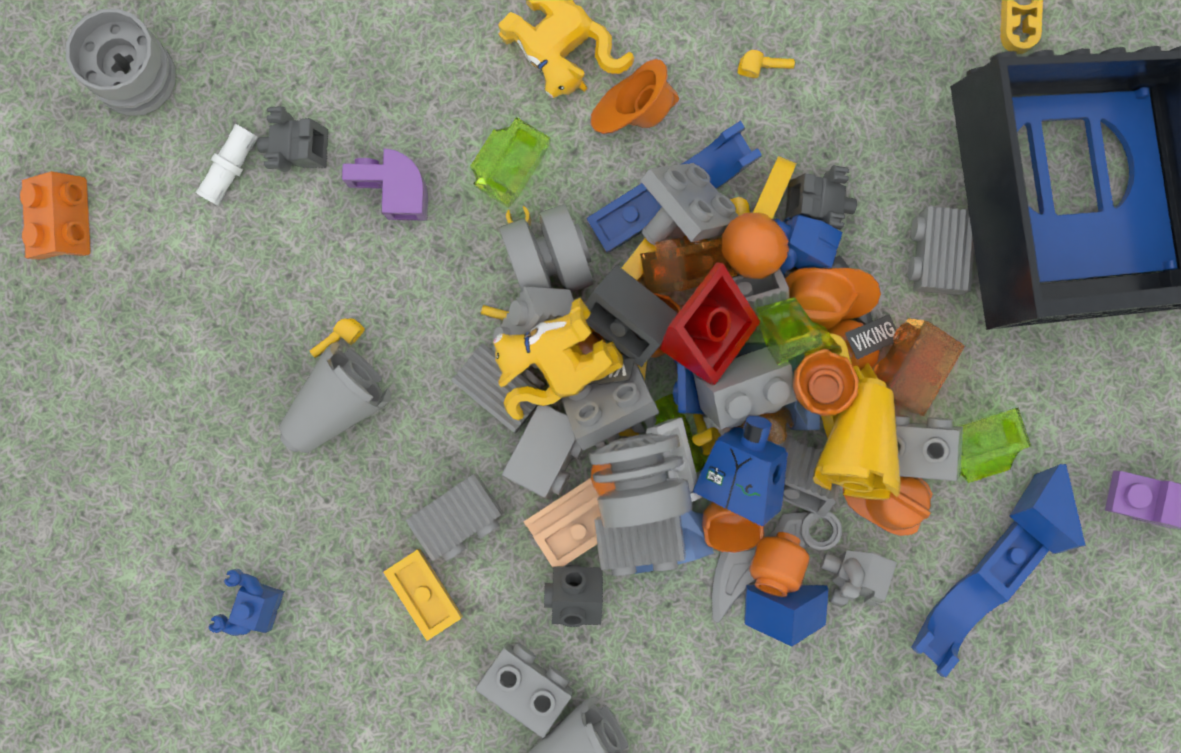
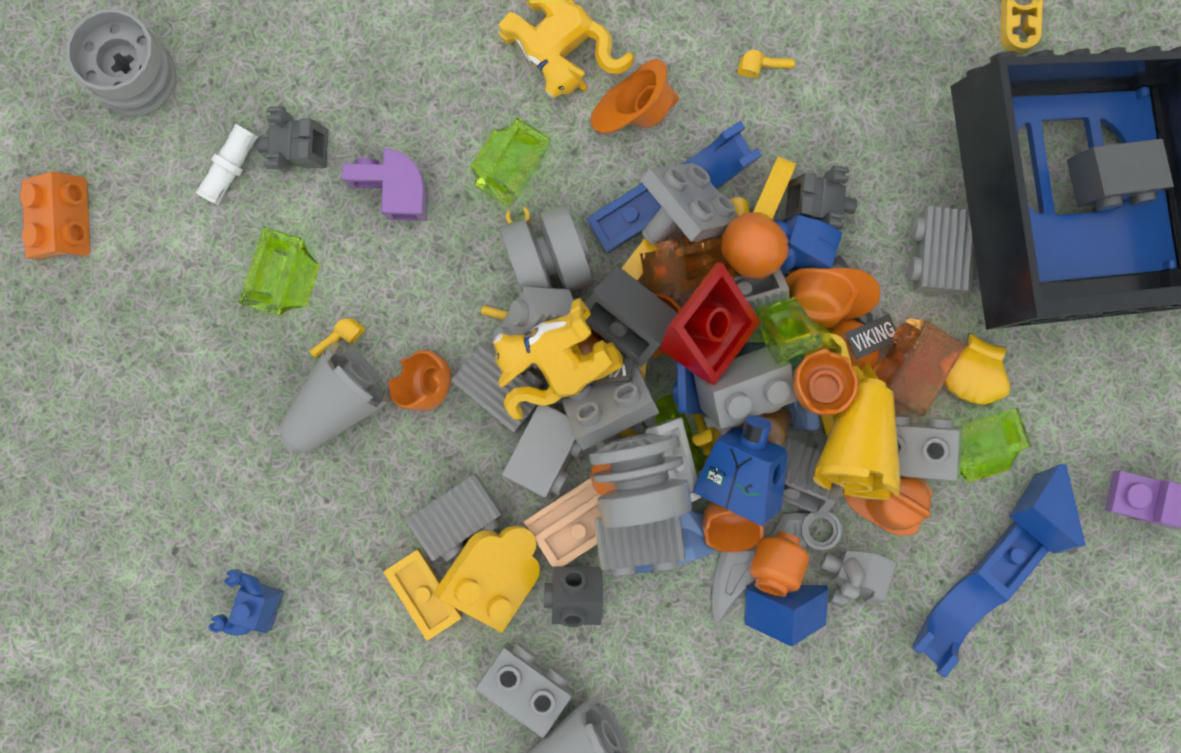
(279, 274): none -> clear neon green slope
(422, 382): none -> orange hair
(492, 576): none -> yellow plate
(979, 373): none -> yellow animal
(1120, 173): none -> dark grey brick

